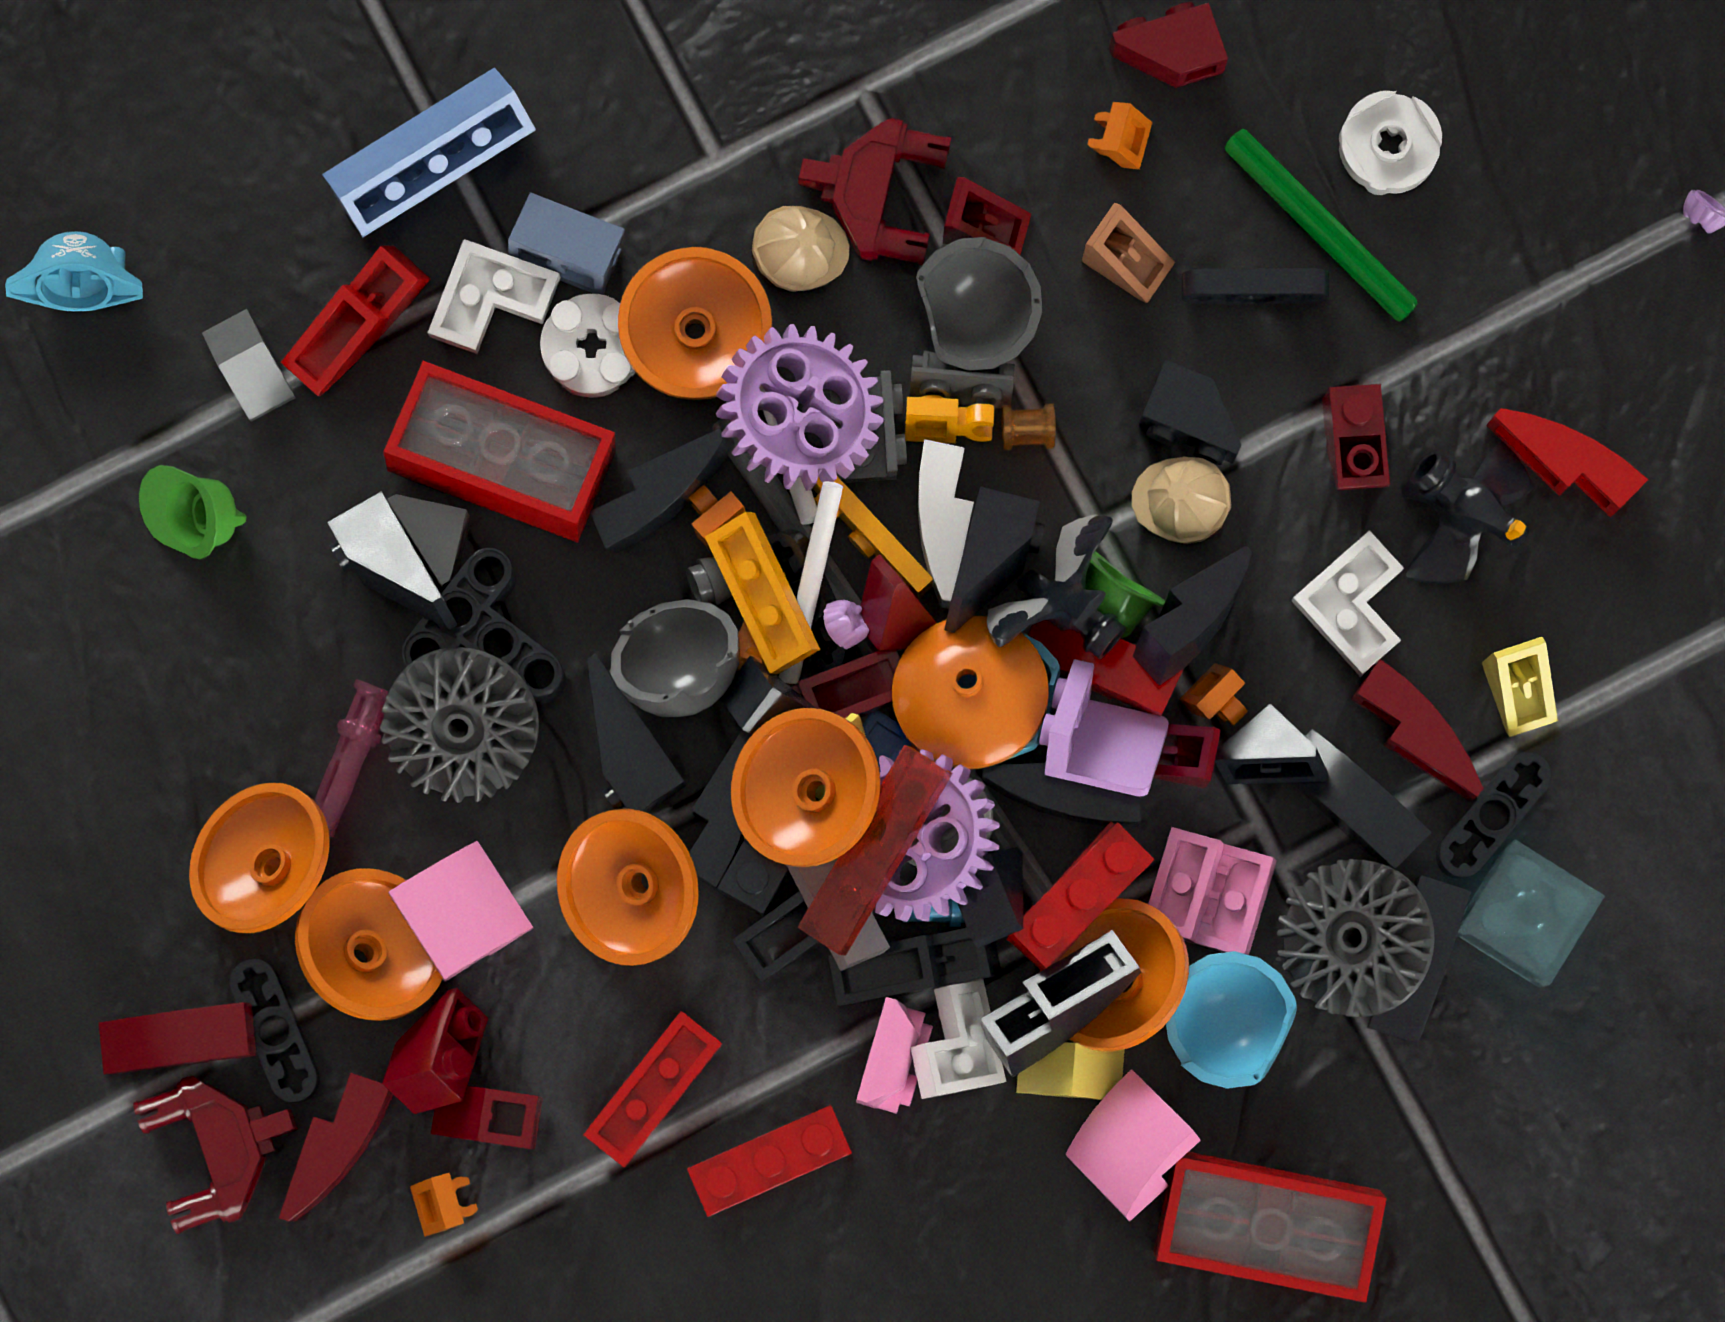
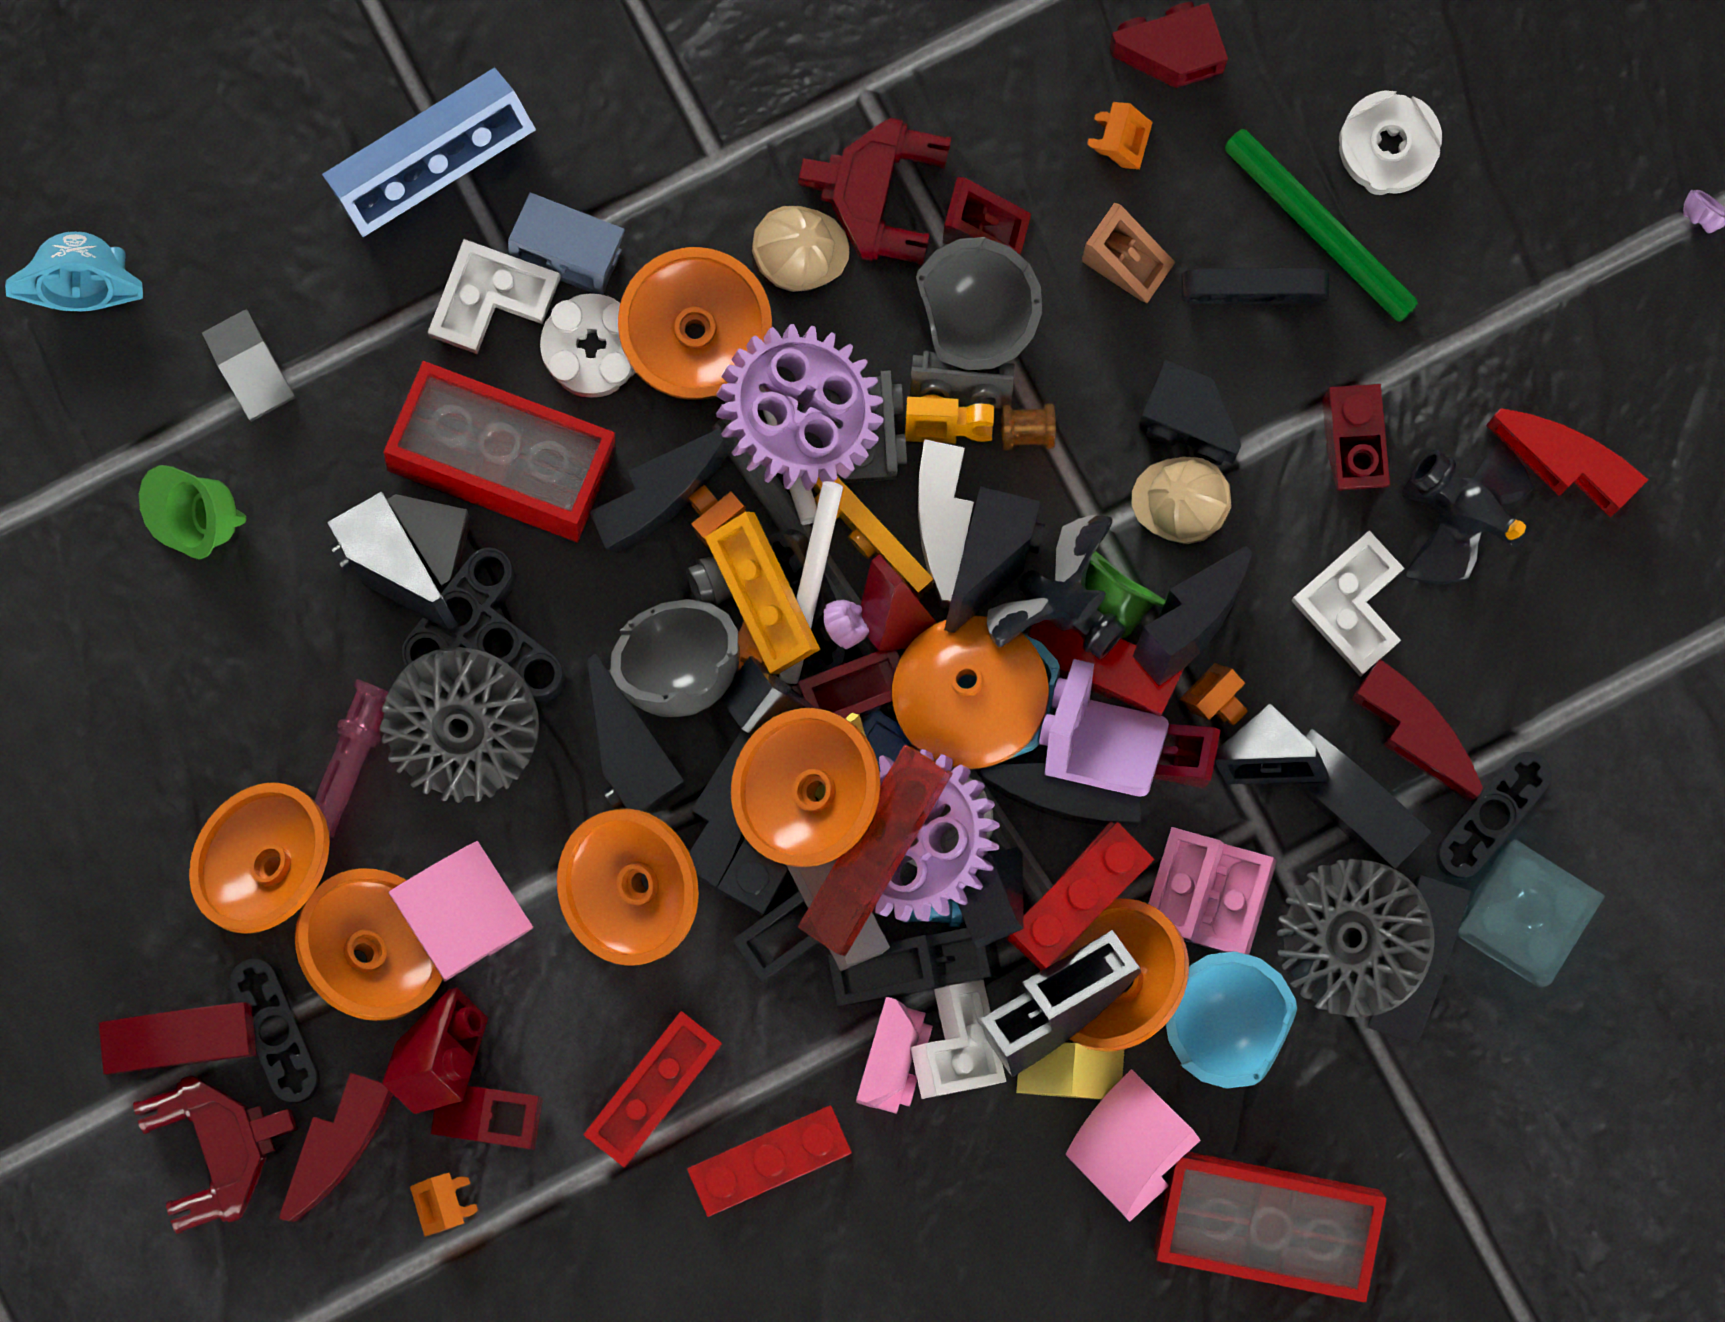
(355, 319): red slope -> none
(1522, 686): light yellow slope -> none

